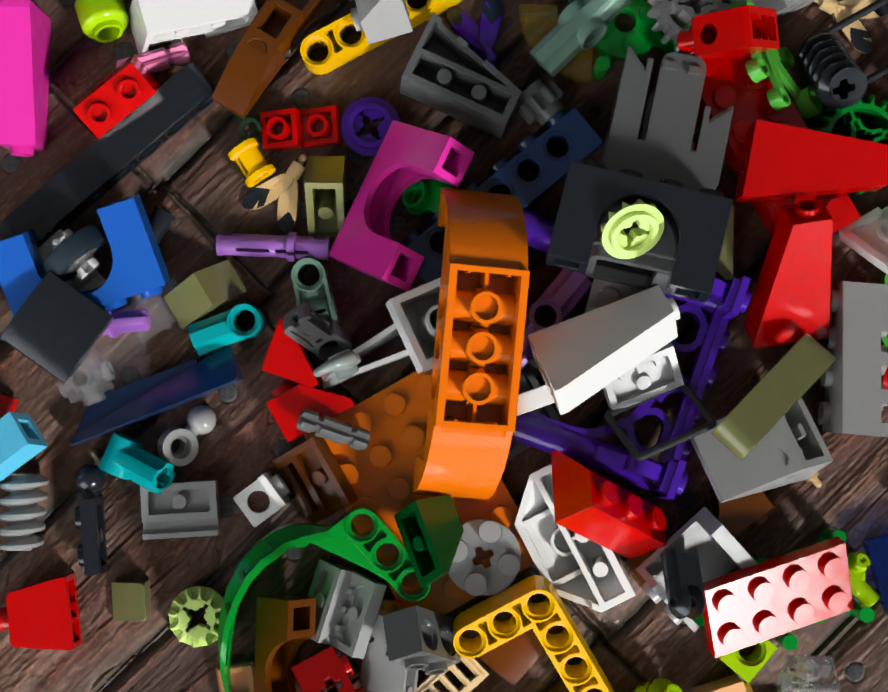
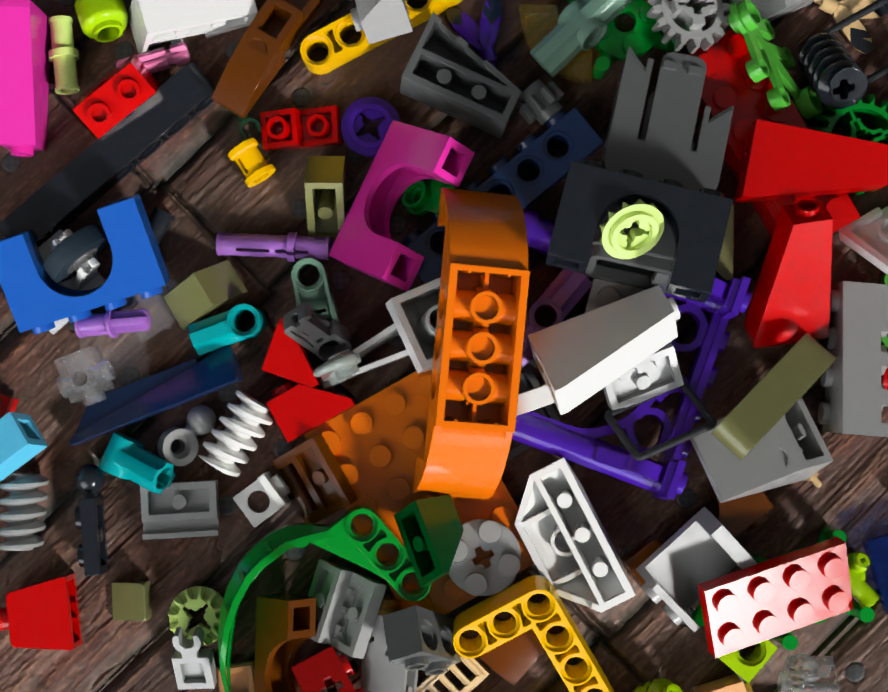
(56, 327): black slope -> none
(63, 55): none -> yellowish green pin
(192, 665): none -> light grey plate
(237, 435): none -> white piece
(282, 187): tan piece -> none
(333, 429): dark grey axle -> none
(604, 509): red slope -> none
(683, 583): black piece -> none
(731, 33): red torso -> none

